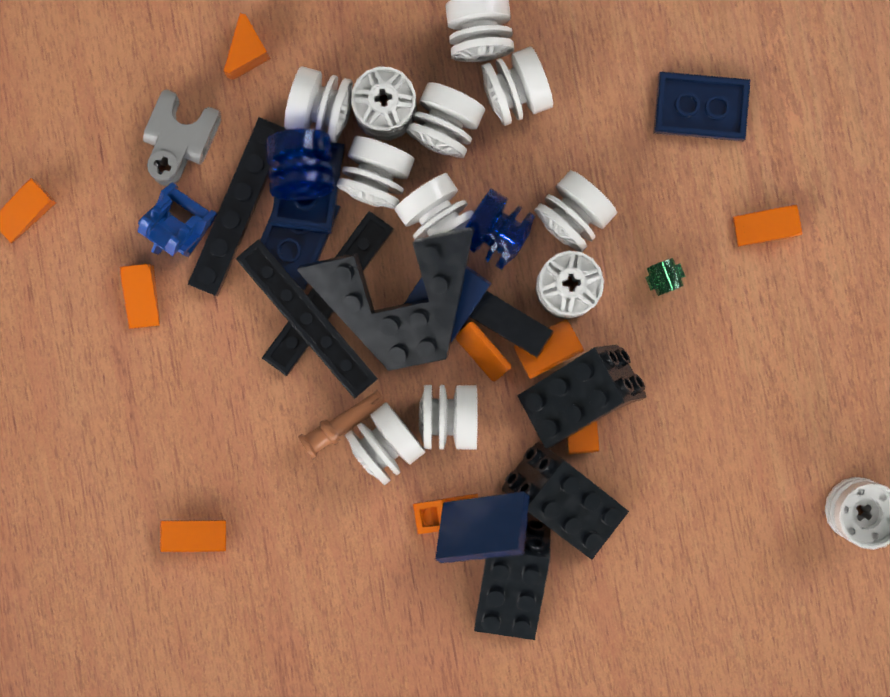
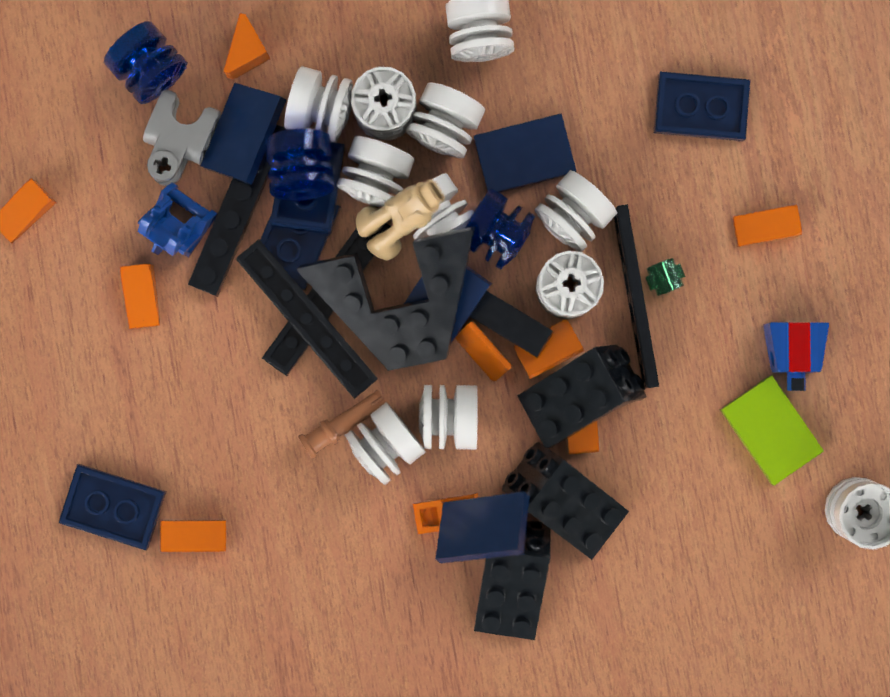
(112, 507): none -> dark blue tile
(145, 62): none -> clear blue wheel
(242, 132): none -> dark blue tile
(408, 210): none -> tan piece
(517, 86): white wheel -> none
(524, 153): none -> dark blue tile
(635, 297): none -> black tile
(772, 430): none -> lime tile
(796, 350): none -> torso

